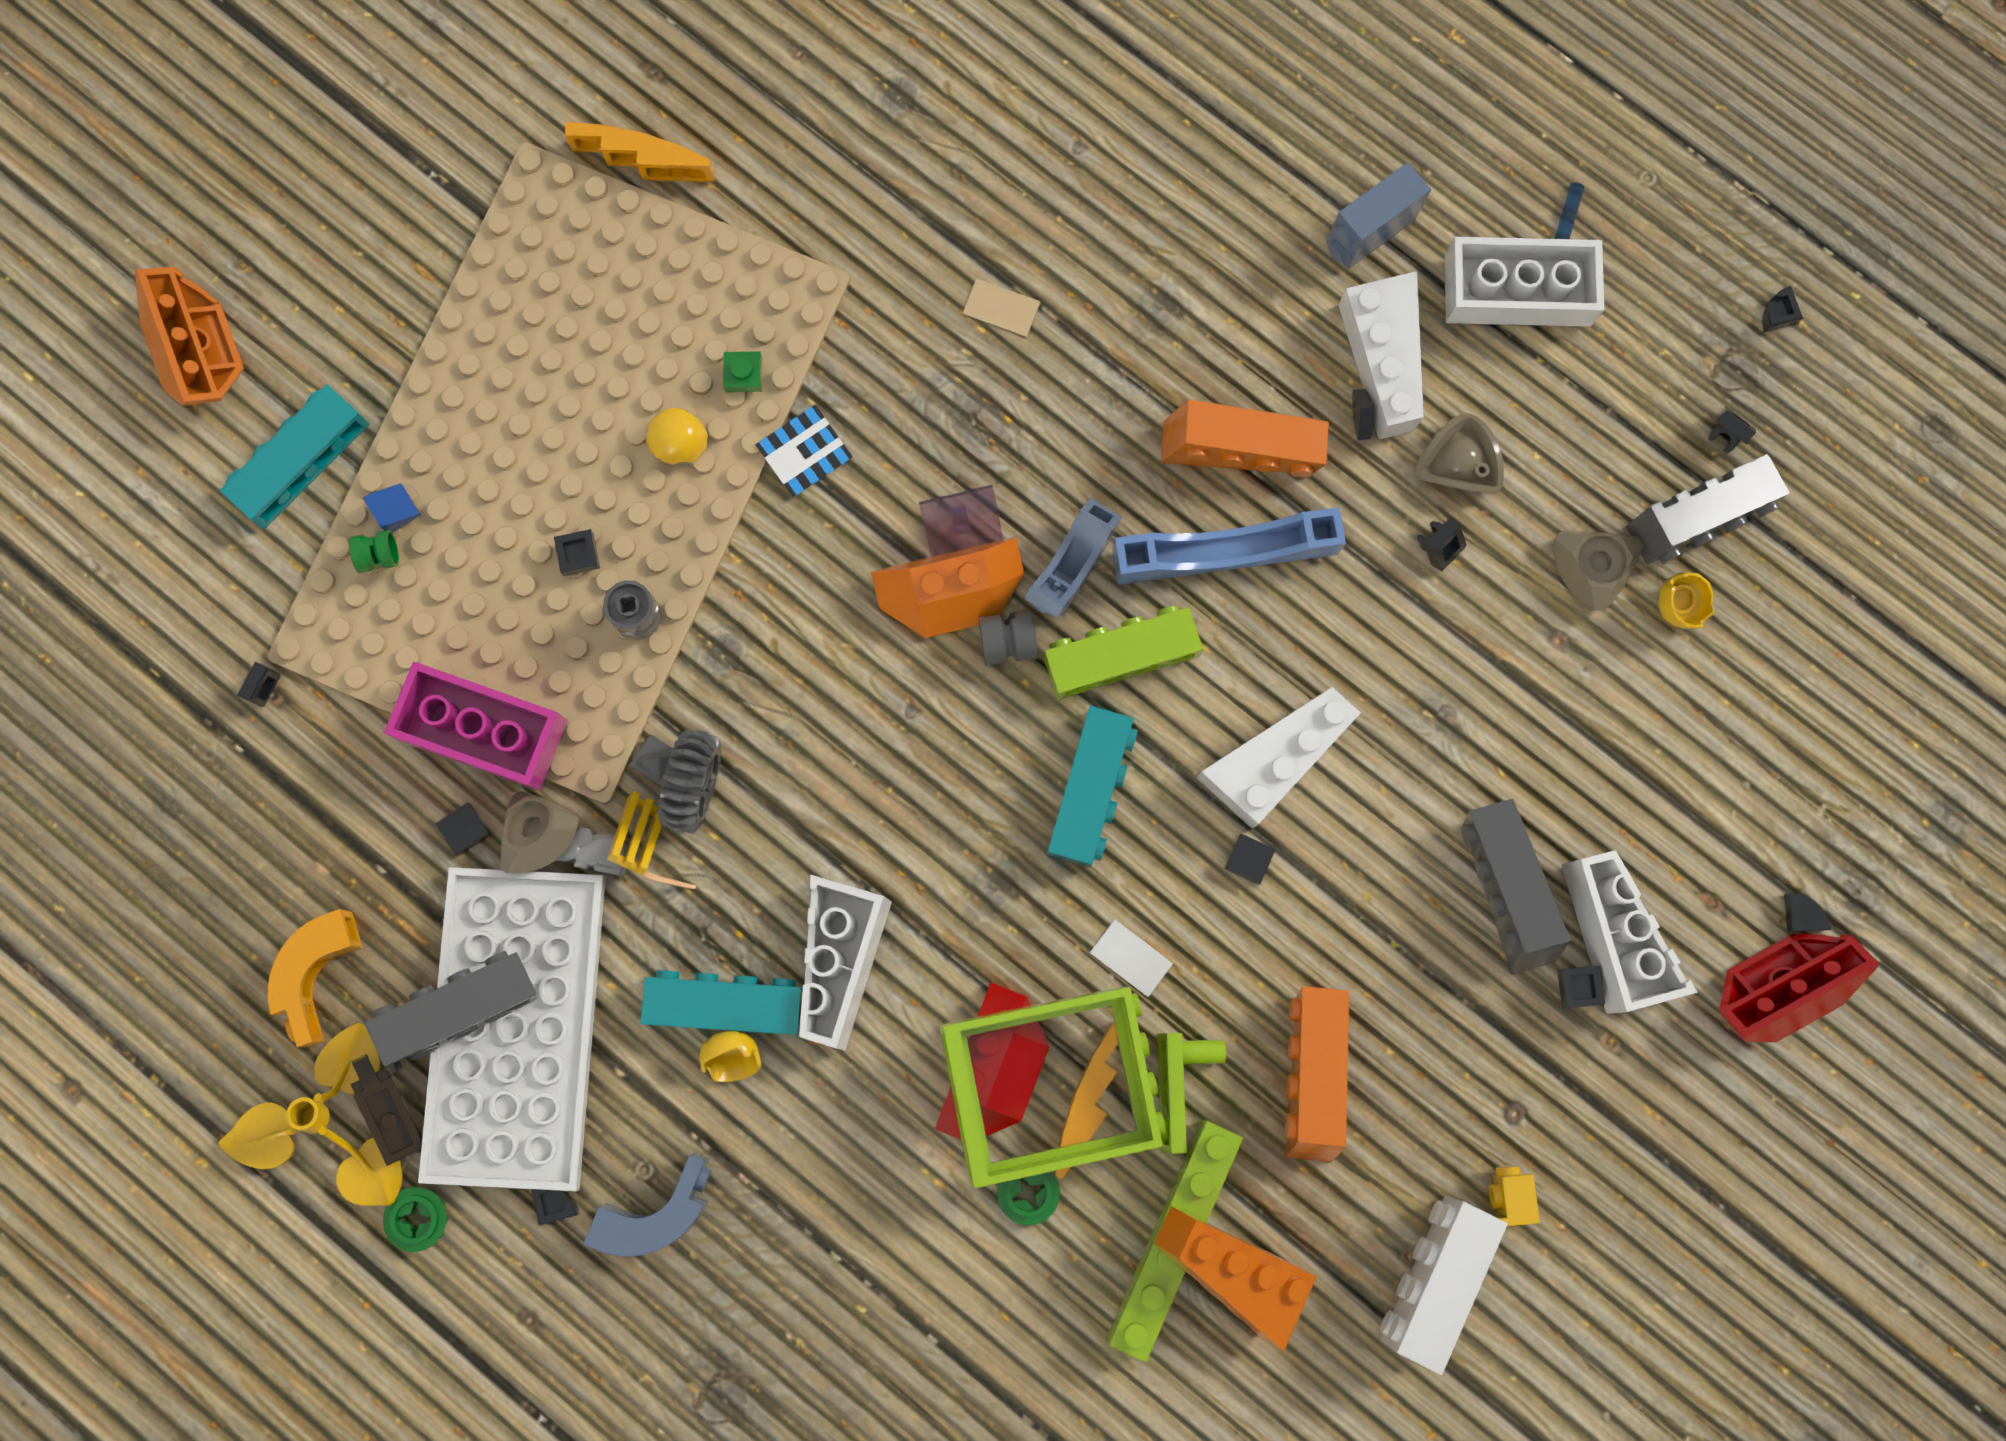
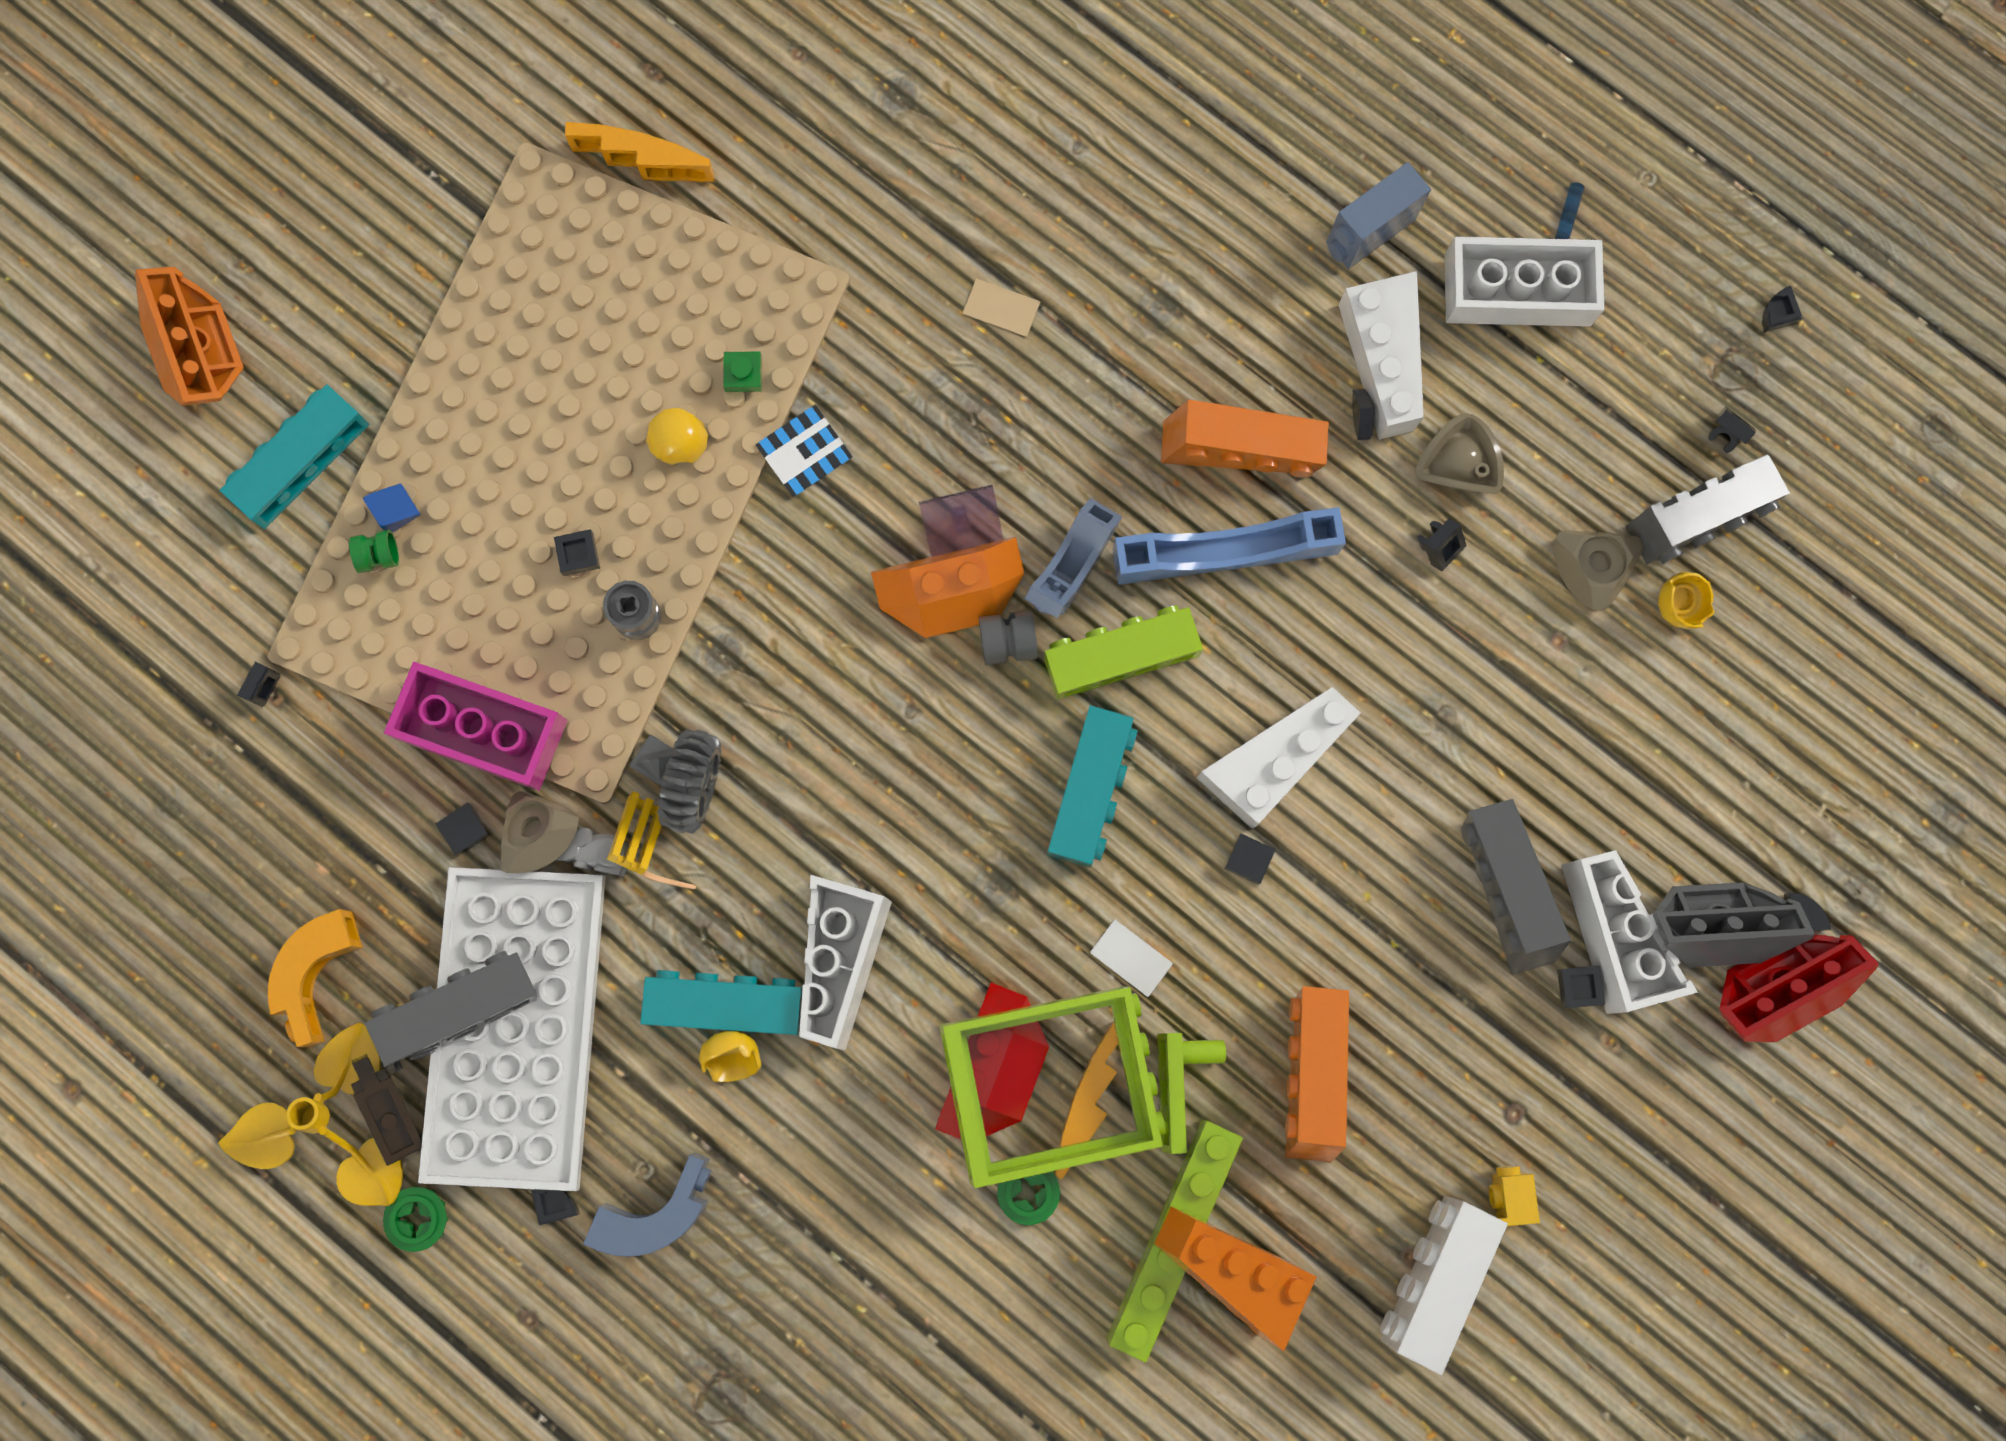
(1729, 924): none -> dark grey wedge

